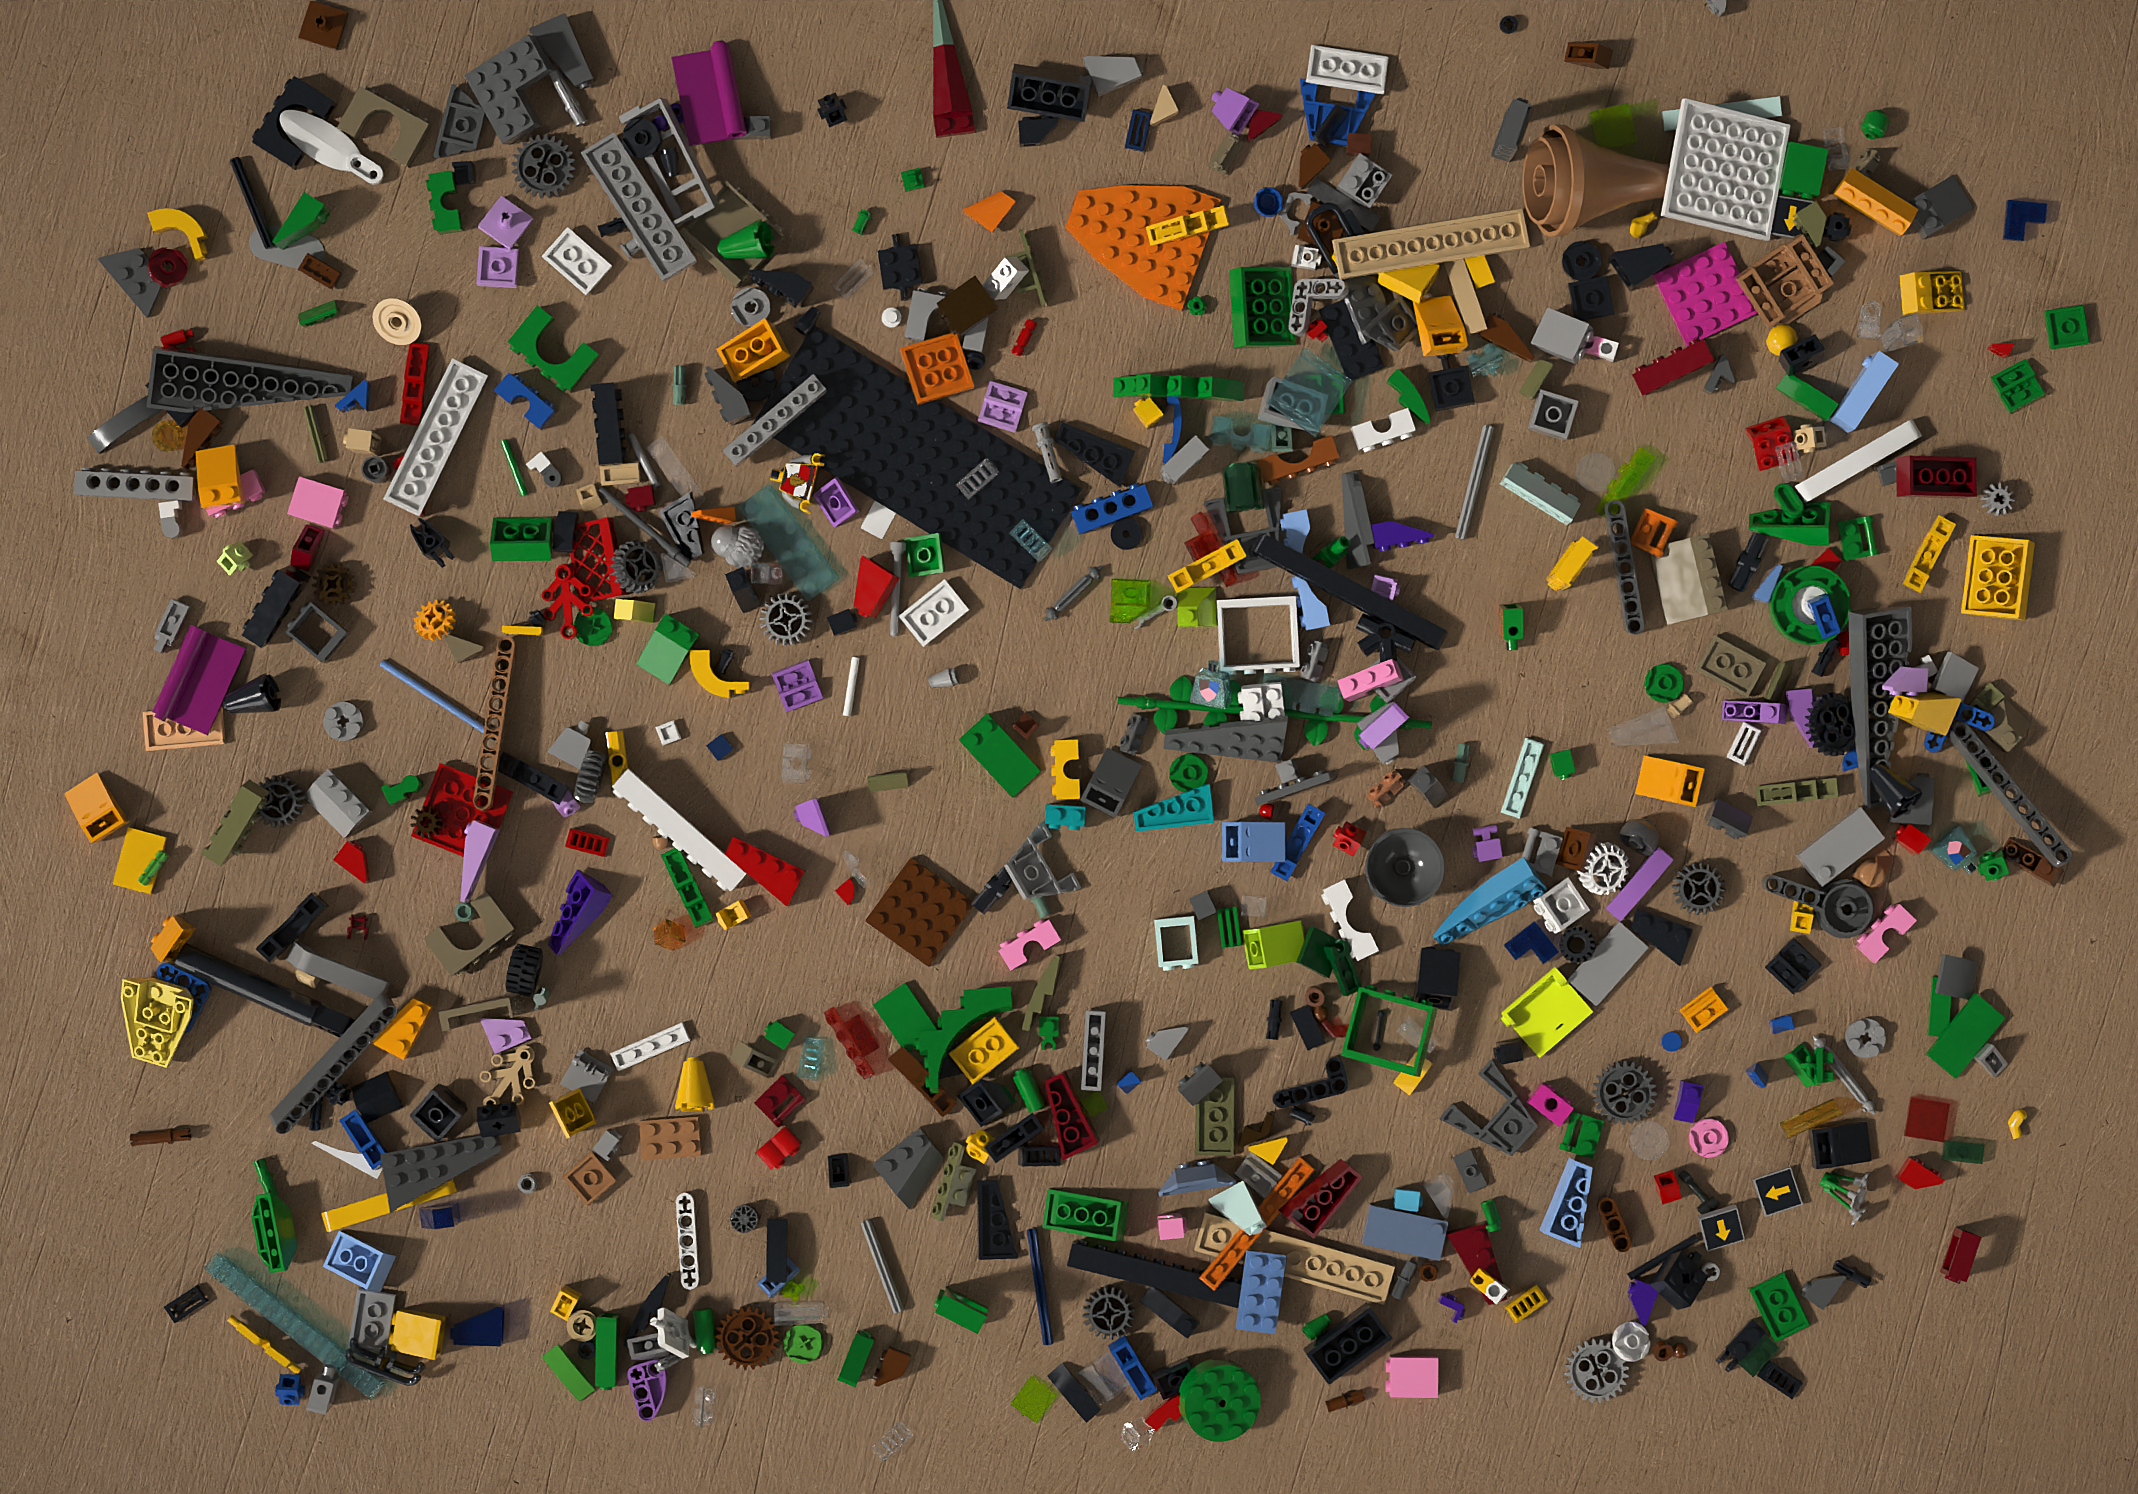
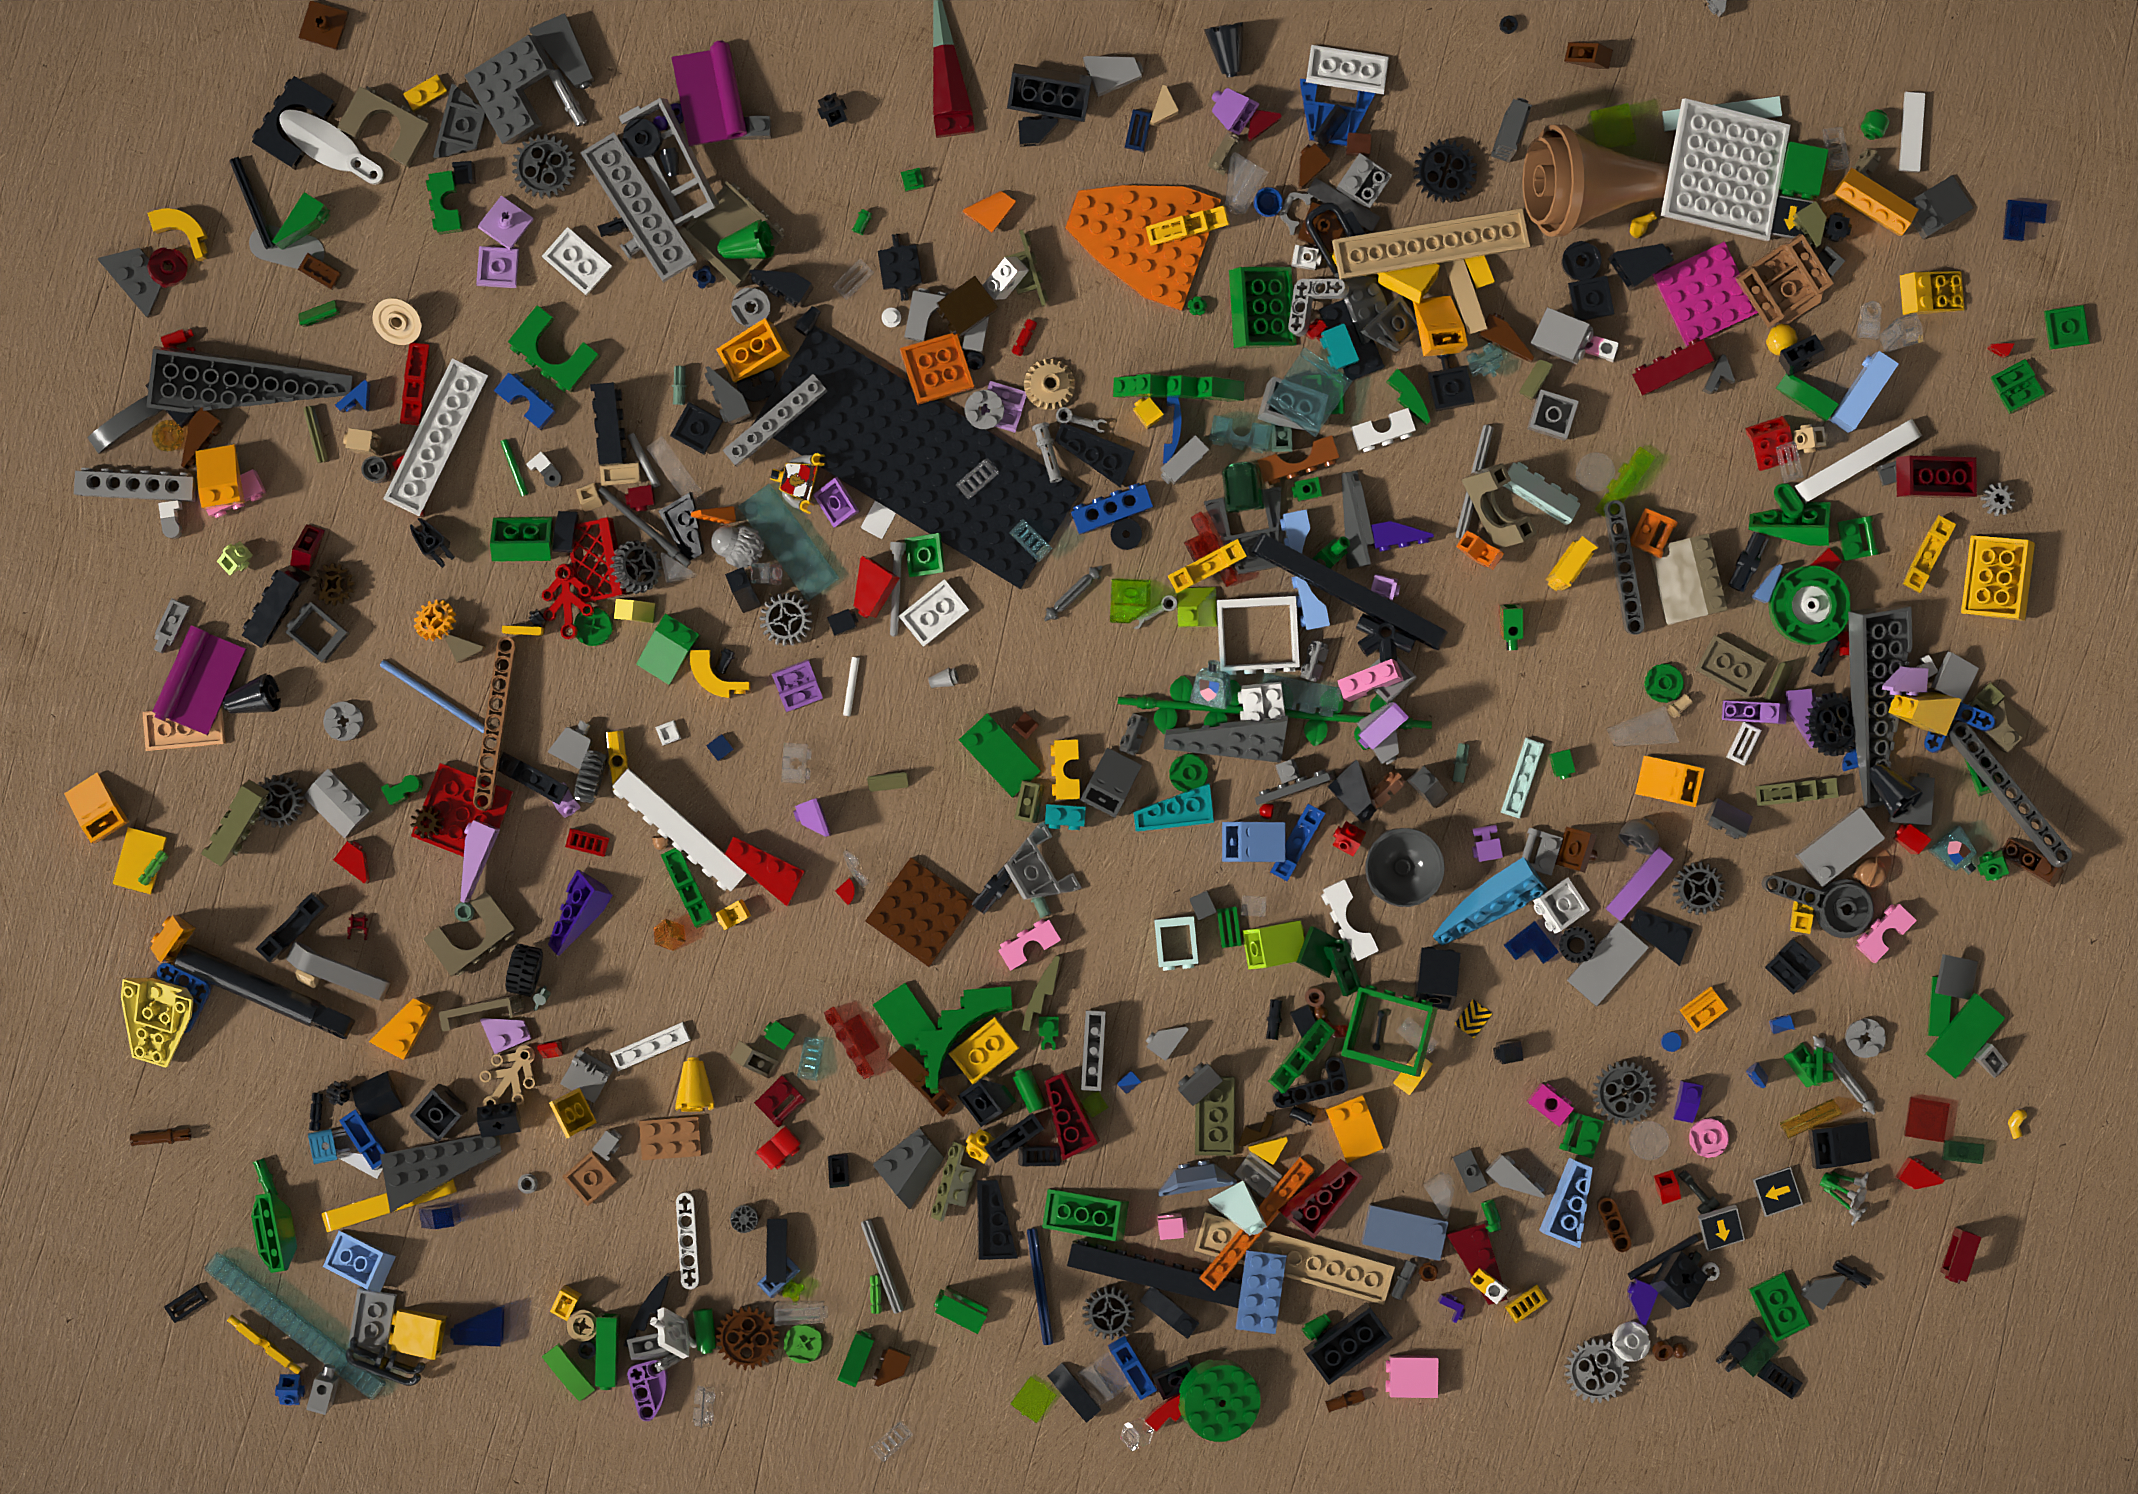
(318, 503): bright pink brick -> none
(323, 1146): none -> dark azure piece
(333, 1064): dark grey beam -> none
(425, 92): none -> yellow plate
(550, 1049): none -> red slope
(696, 428): none -> black plate
(709, 277): none -> dark blue plate
(875, 1294): none -> bright green axle
(993, 403): none -> light grey plate
(1029, 802): none -> olive slope
(1046, 397): none -> tan gear
(1076, 419): none -> light grey brick
(1227, 46): none -> black cone
(1242, 183): none -> clear slope
(1301, 1055): none -> green slope
(1313, 484): none -> green brick
(1339, 347): none -> teal brick
(1354, 791): none -> black slope
(1354, 1128): none -> light orange slope
(1407, 1199): medium azure brick -> none
(1428, 165): none -> black gear
(1473, 1018): none -> sticker
(1479, 550): none -> orange brick
(1501, 529): none -> dark tan arch
(1508, 1176): none -> light grey slope
(1510, 1124): dark grey wing -> none
(1546, 1012): neon yellow door -> none
(1609, 873): white gear -> none
(1824, 615): blue slope -> none
(1912, 132): none -> white tile

